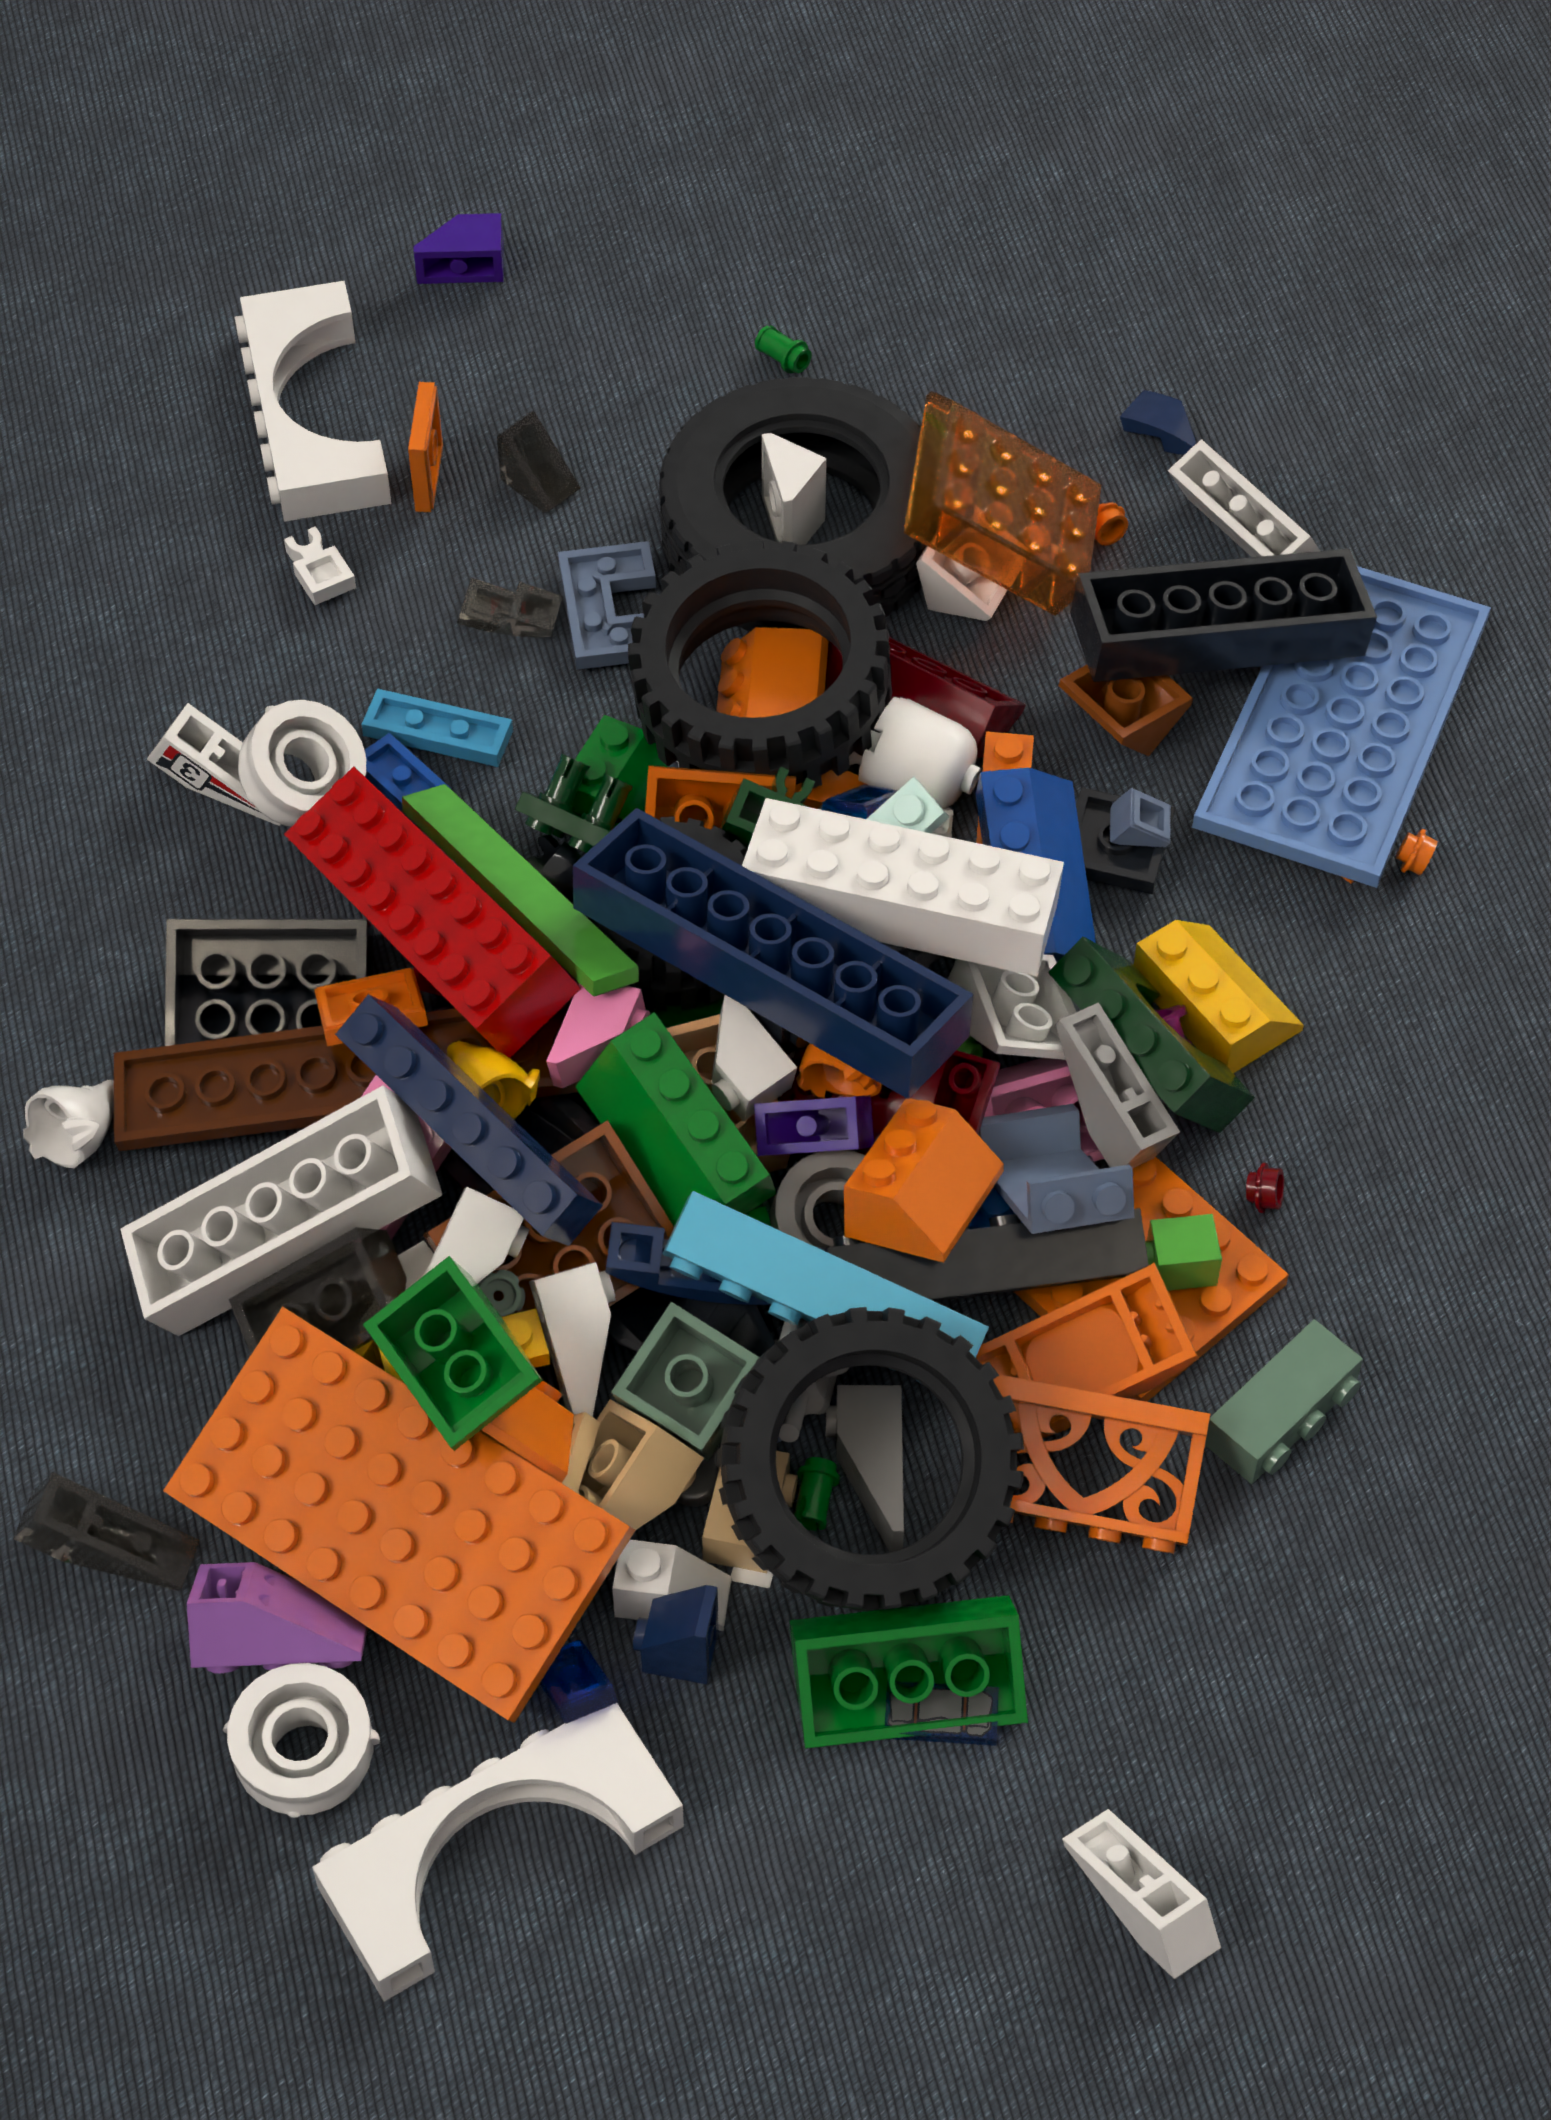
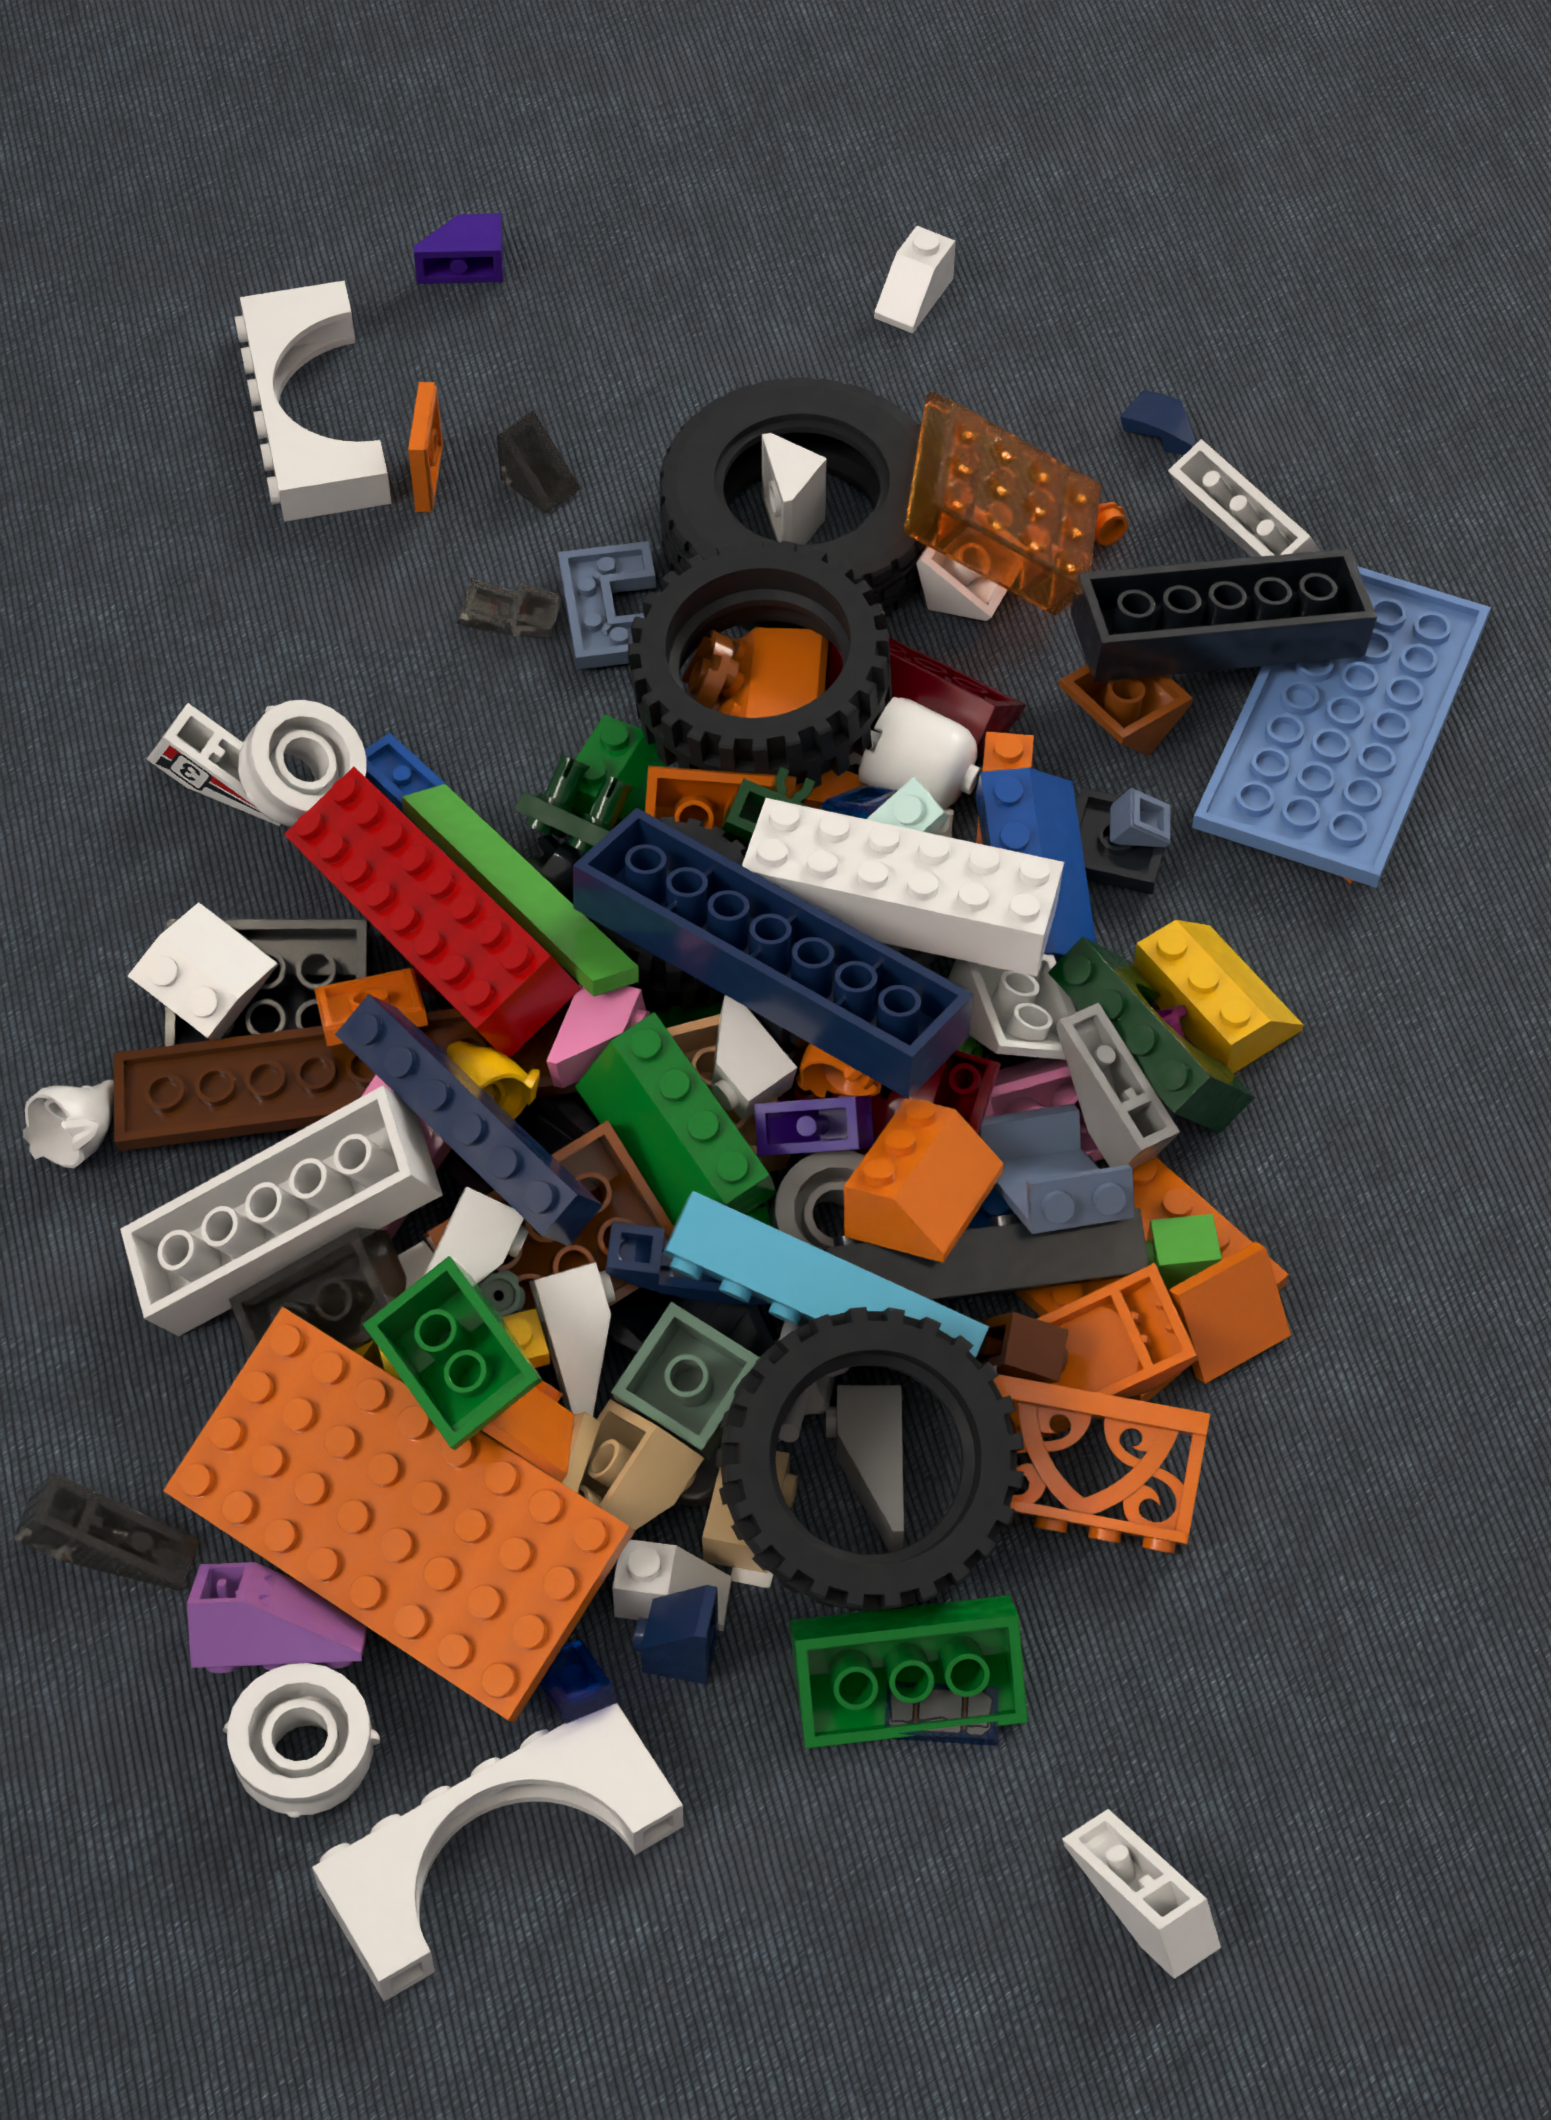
(203, 971): none -> white slope
(319, 570): white plate -> none
(438, 727): dark azure plate -> none
(711, 669): none -> dark orange plate
(791, 354): green pin -> none
(817, 1481): green pin -> none
(916, 279): none -> white slope
(1024, 1347): none -> reddish brown slope
(1231, 1311): none -> orange tile
(1265, 1188): dark red plate -> none
(1284, 1402): sand green brick -> none
(1416, 852): orange plate -> none

